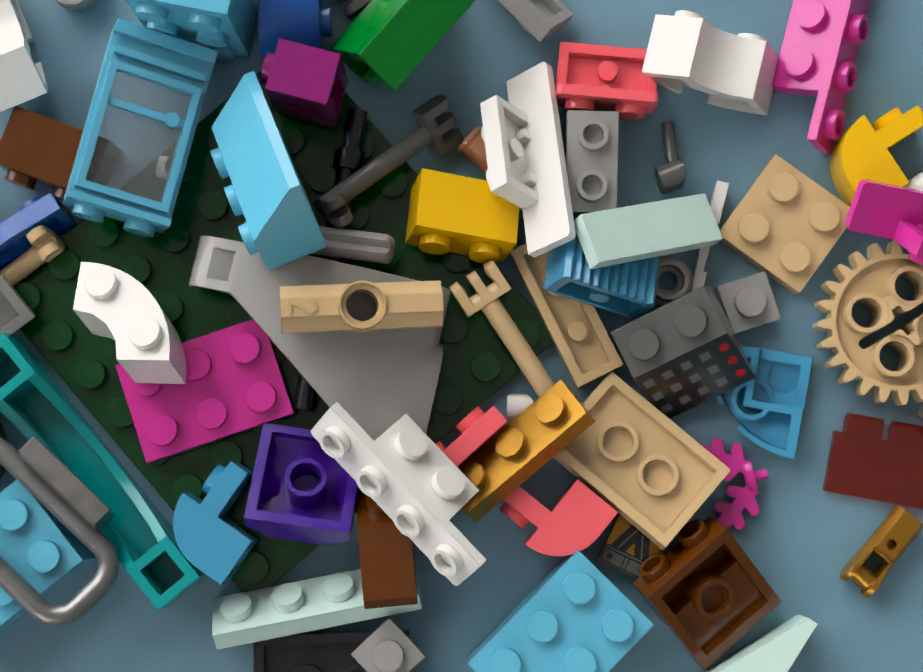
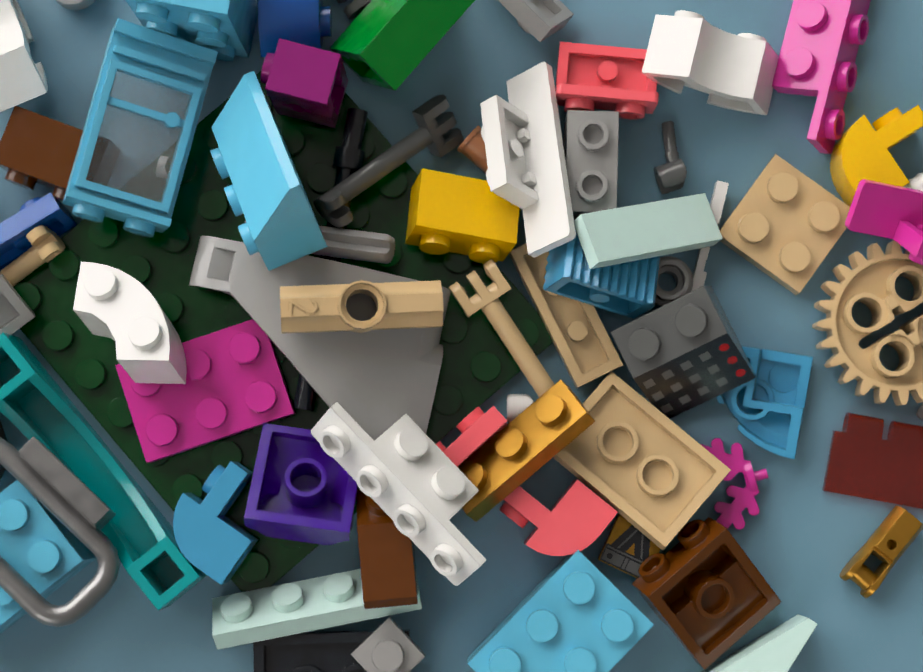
(748, 302): light grey plate -> none

